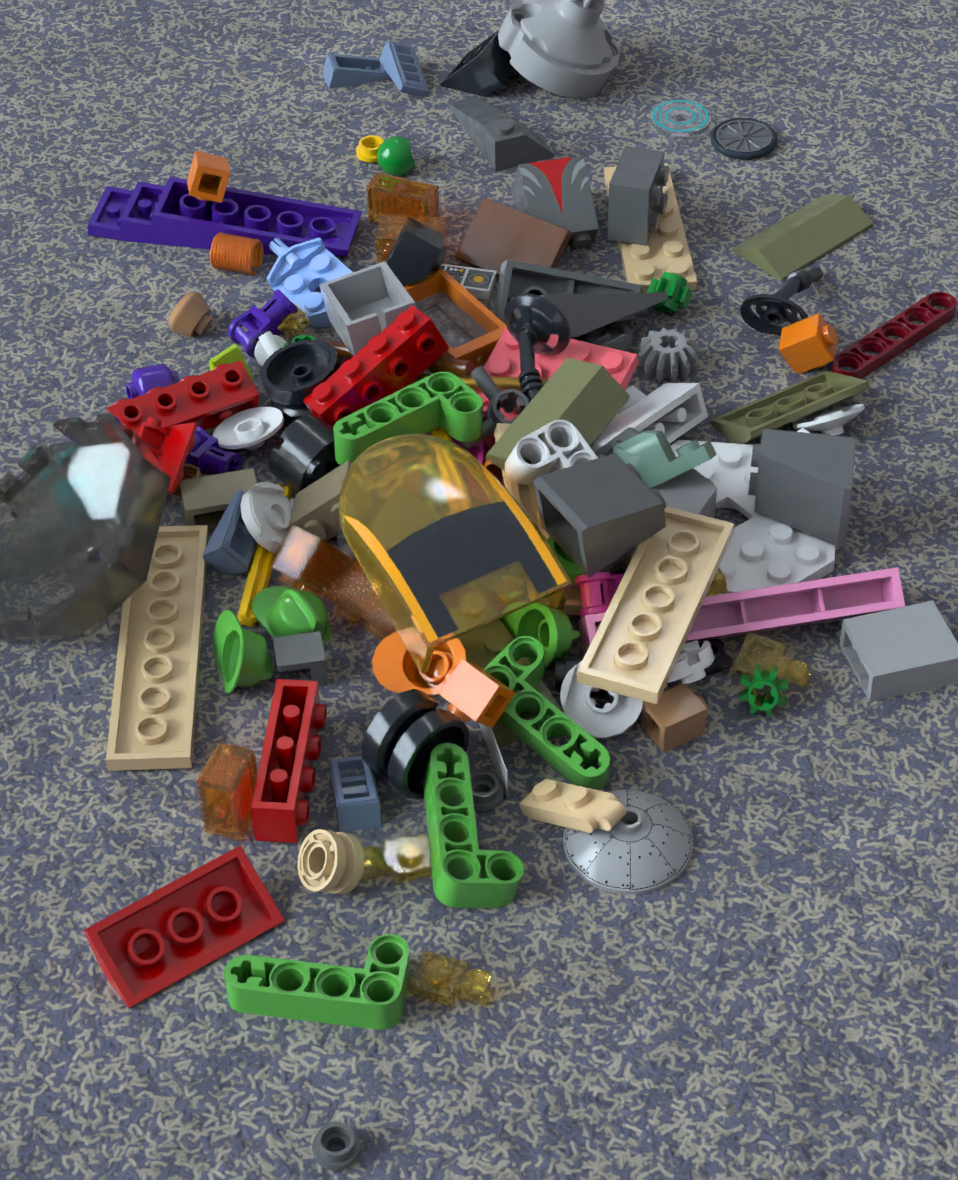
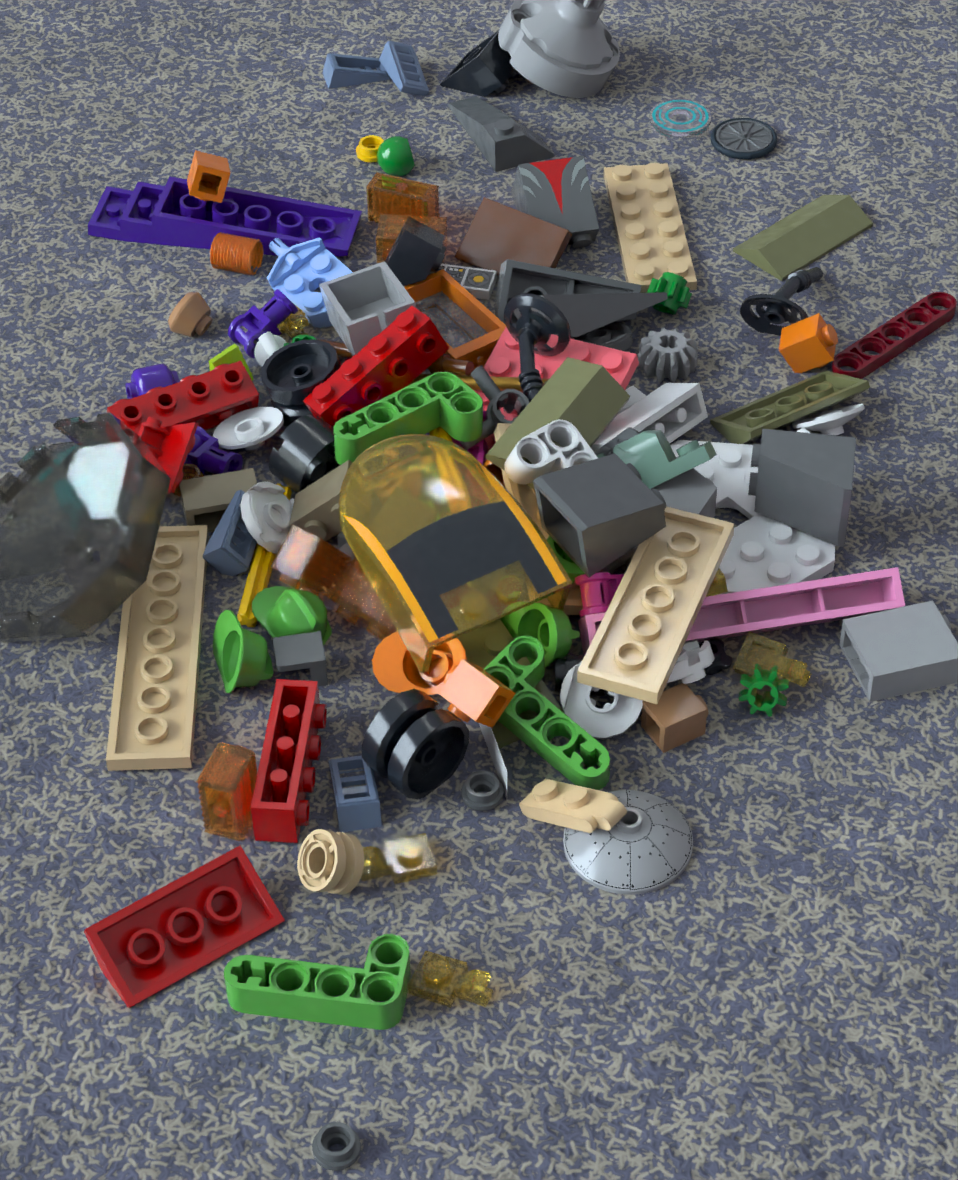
(455, 840): bright green beam -> none
(637, 195): dark grey brick -> none

